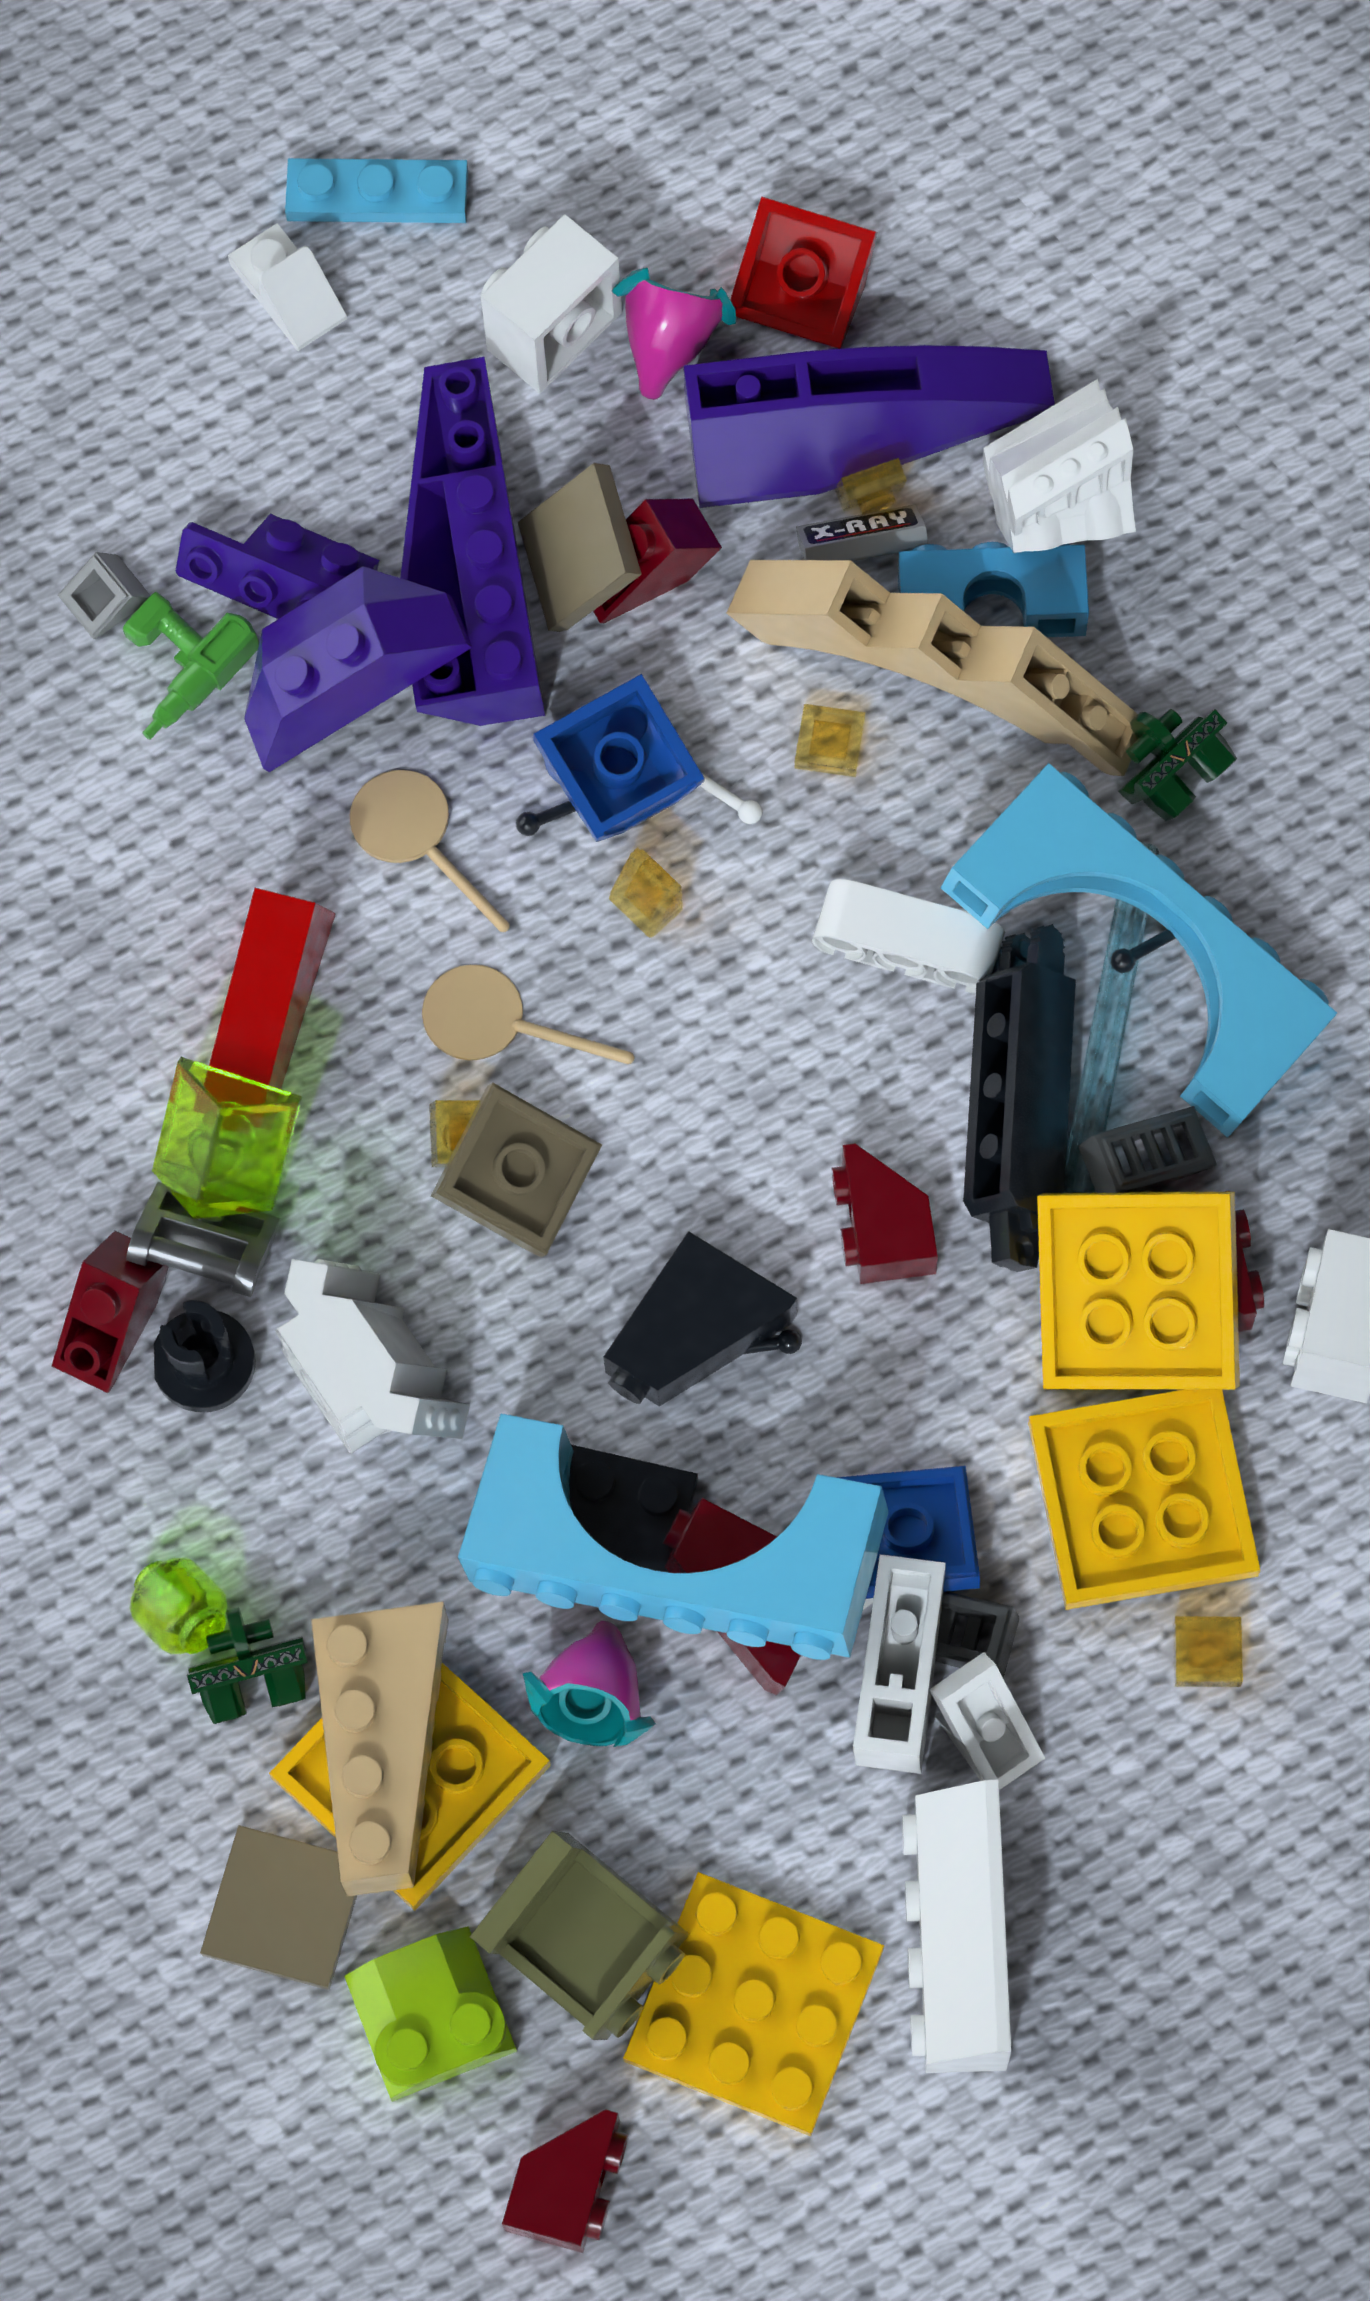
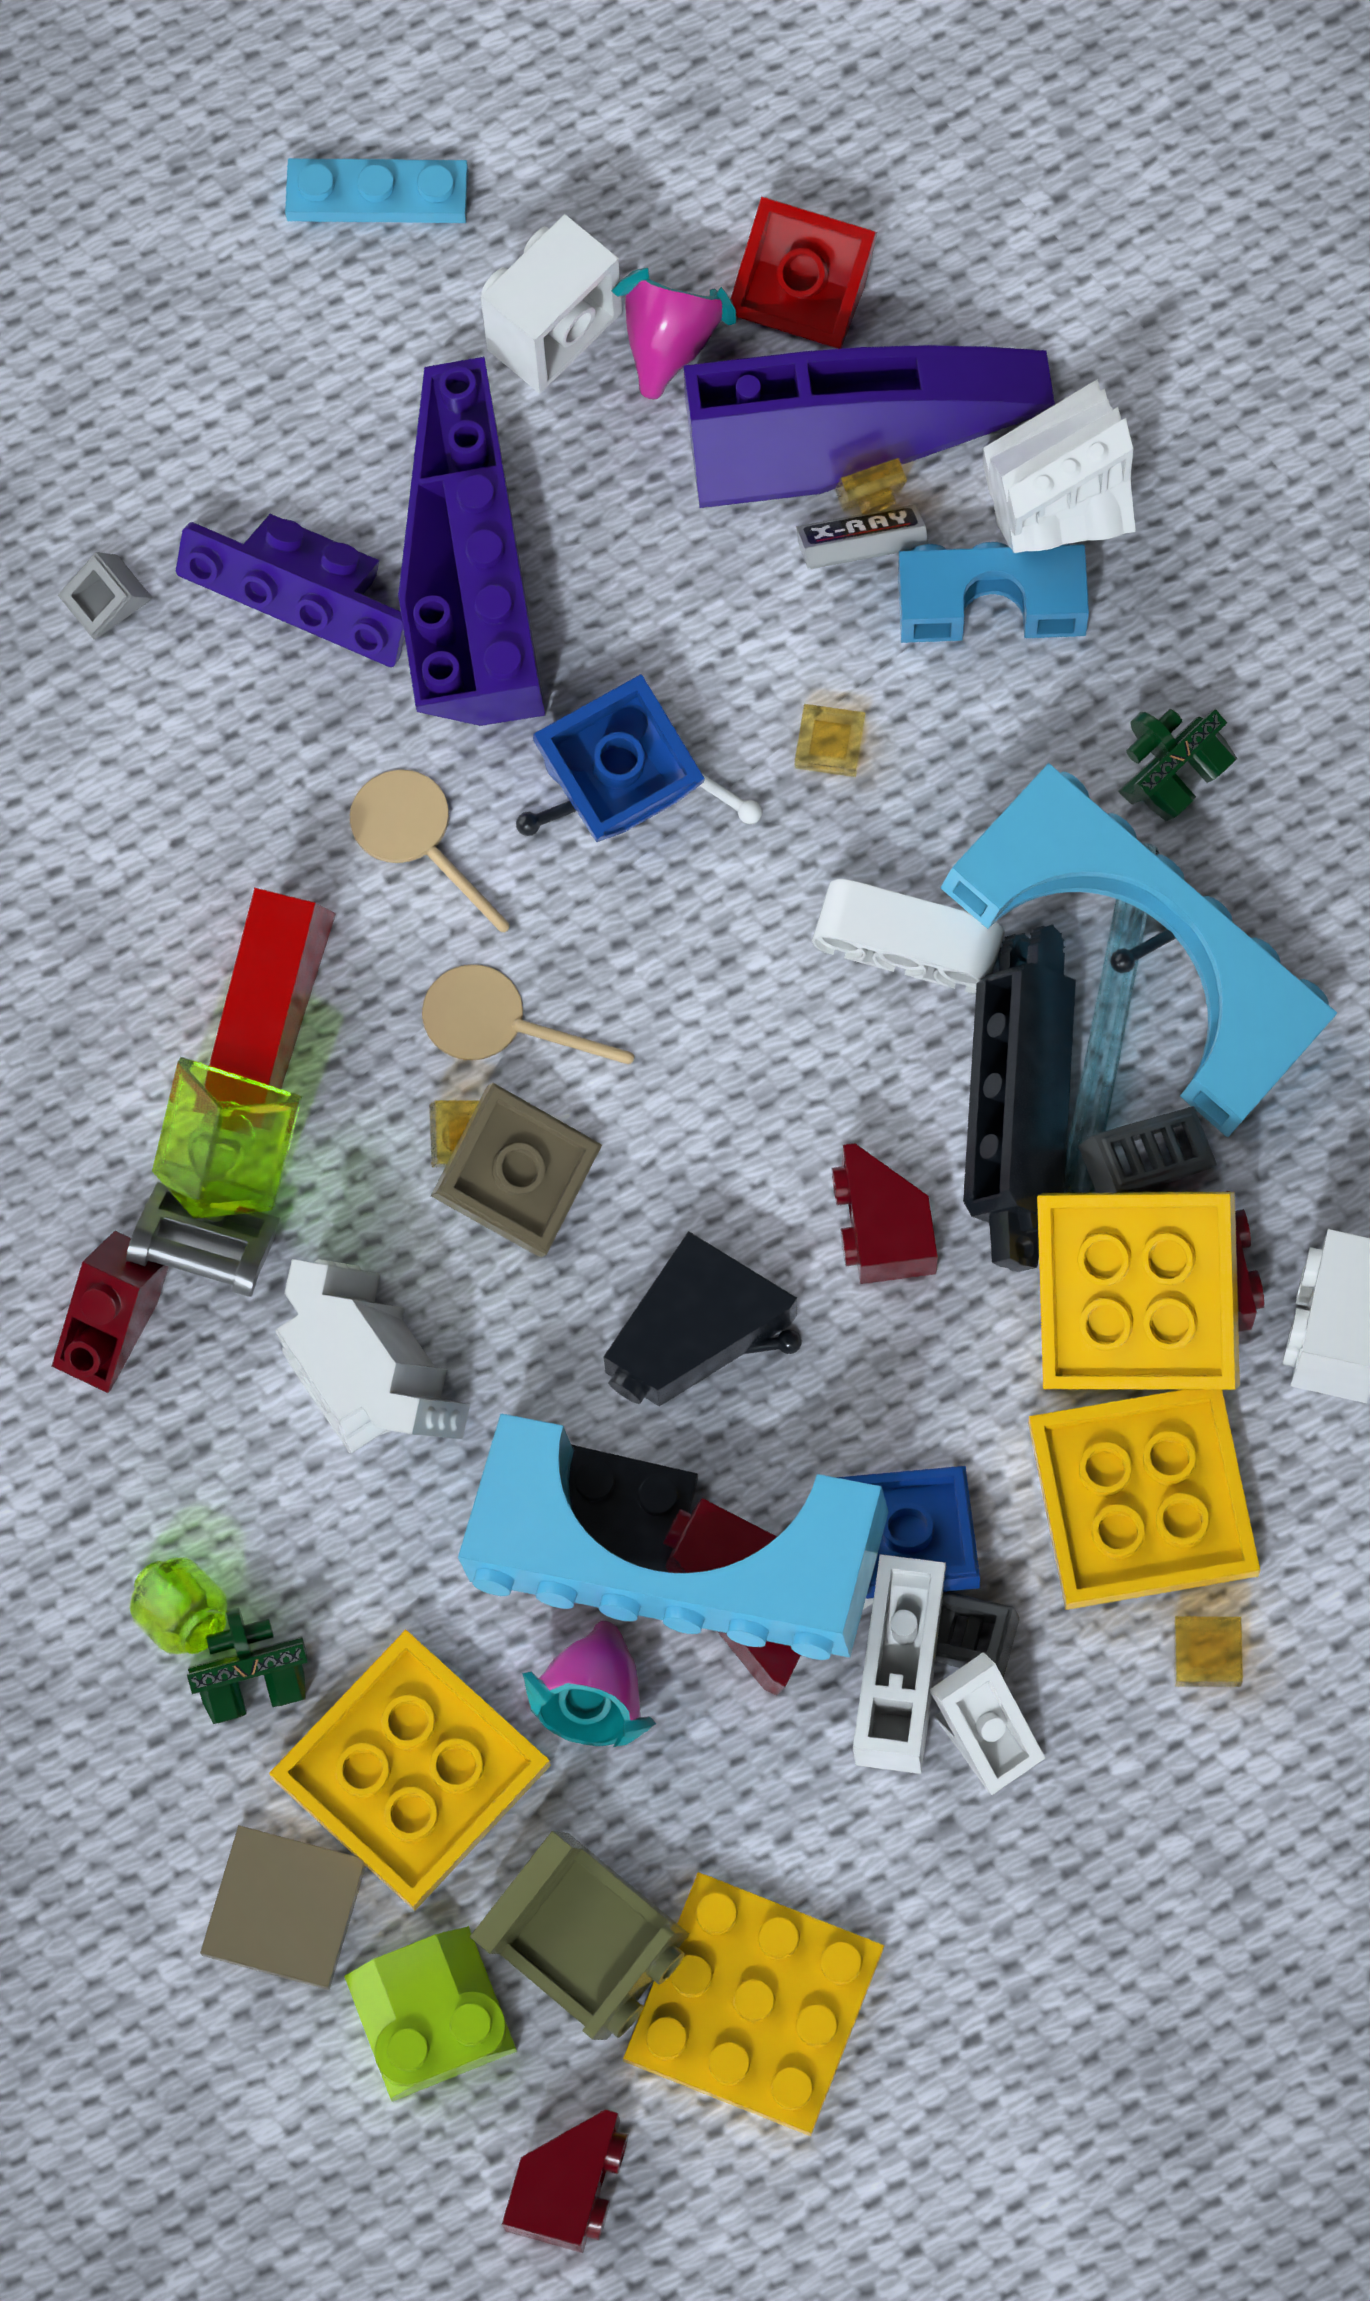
(180, 1367): black piece -> none
(205, 661): bright green piece -> none
(288, 286): white slope -> none
(345, 658): dark purple wedge -> none
(378, 1722): tan wedge -> none
(579, 547): dark tan tile -> none
(646, 893): clear yellow slope -> none
(670, 547): dark red slope -> none
(930, 639): tan arch -> none
(960, 1928): white slope -> none

